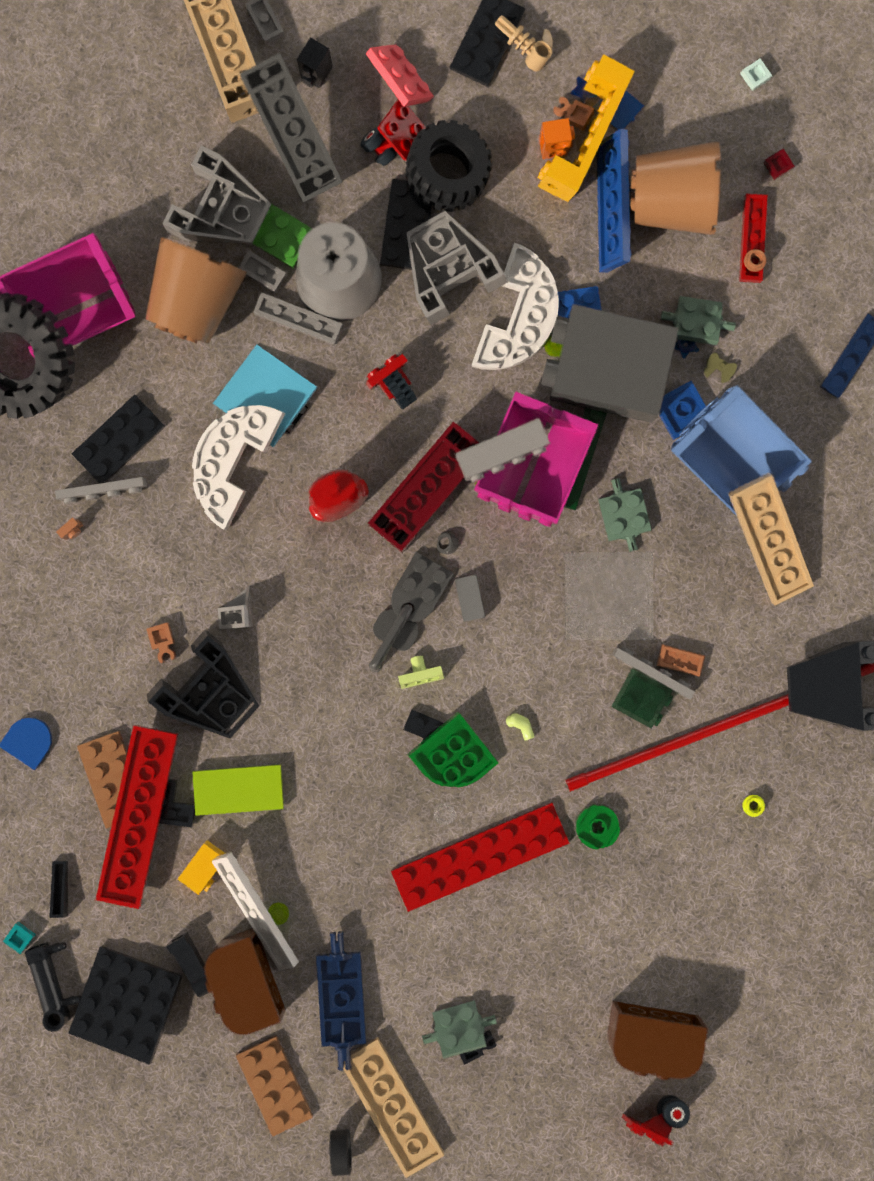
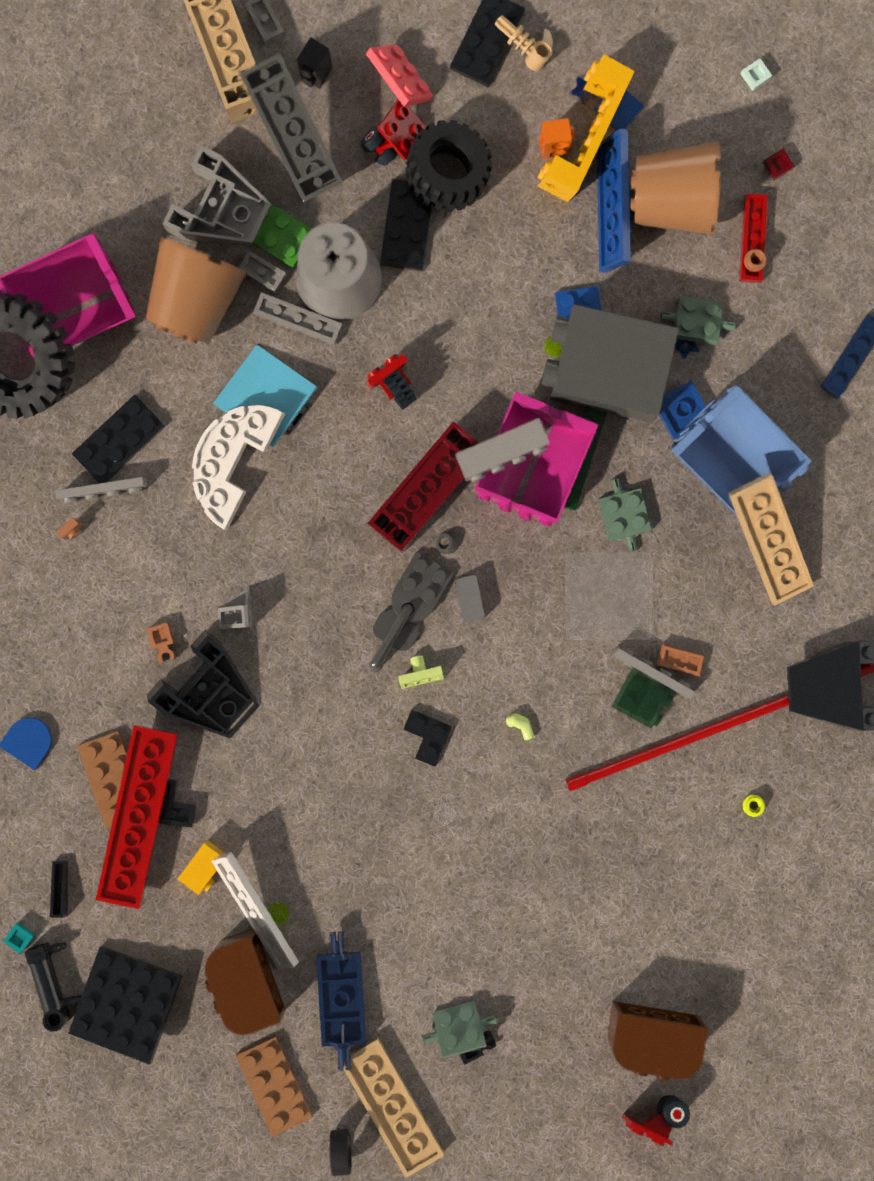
(190, 962): black leg -> none
(238, 789): lime tile -> none
(337, 495): red torso -> none
(443, 259): light grey wedge -> none
(453, 755): green plate -> none
(480, 857): red plate -> none
(532, 316): white plate -> none
(578, 113): nougat plate -> none
(602, 838): green plate -> none
(727, 369): olive piece -> none

